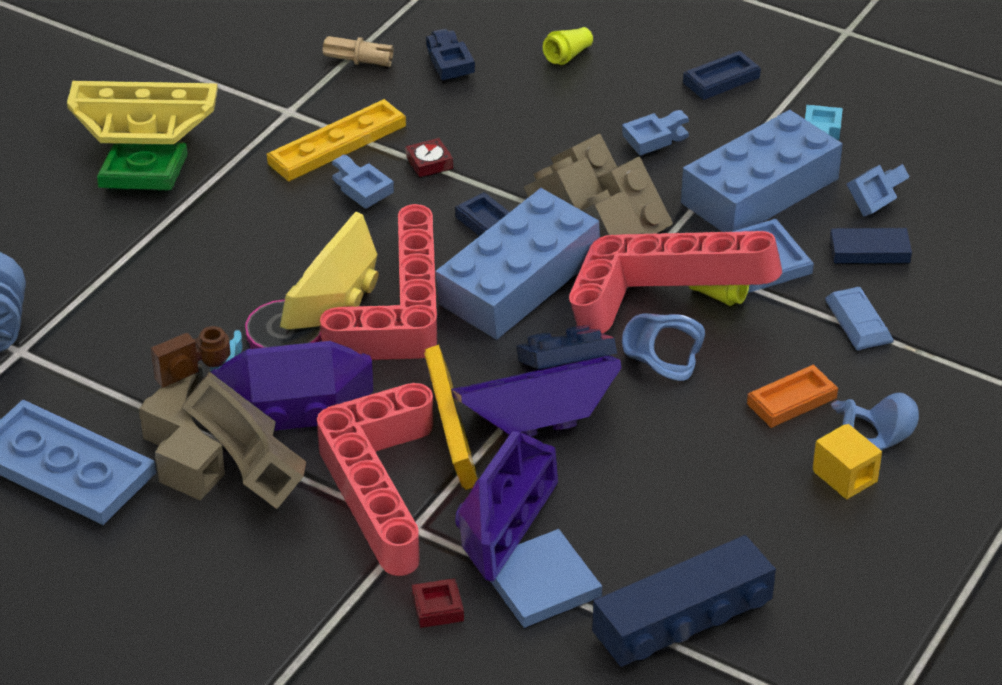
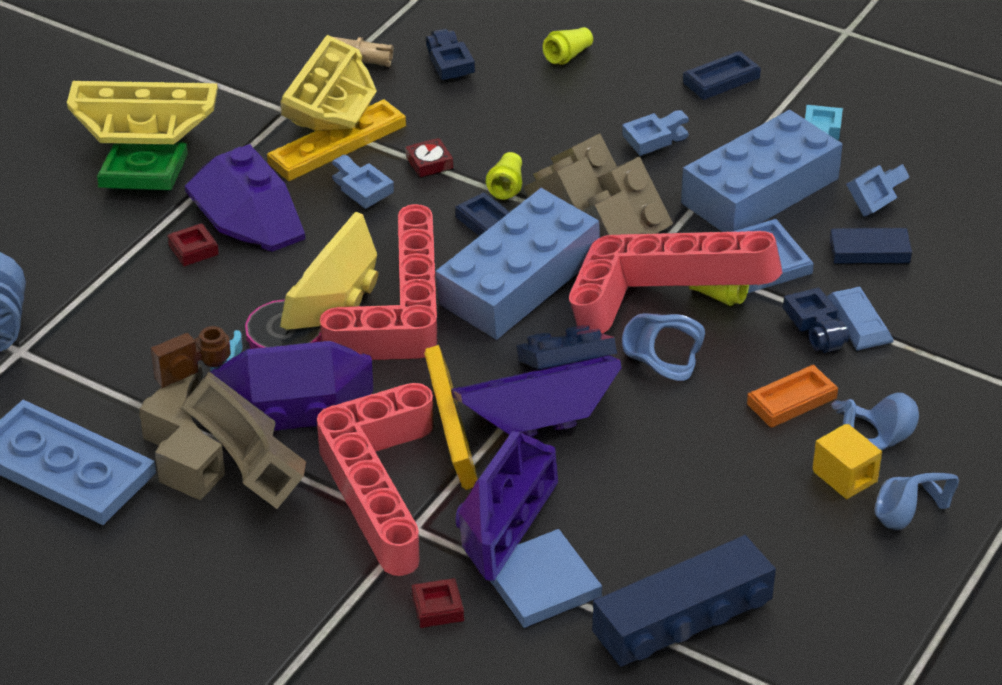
(192, 244): none -> dark red tile
(246, 199): none -> dark purple wedge
(330, 89): none -> light yellow wedge
(505, 177): none -> neon yellow cone
(816, 312): none -> dark blue plate
(898, 497): none -> medium blue piece

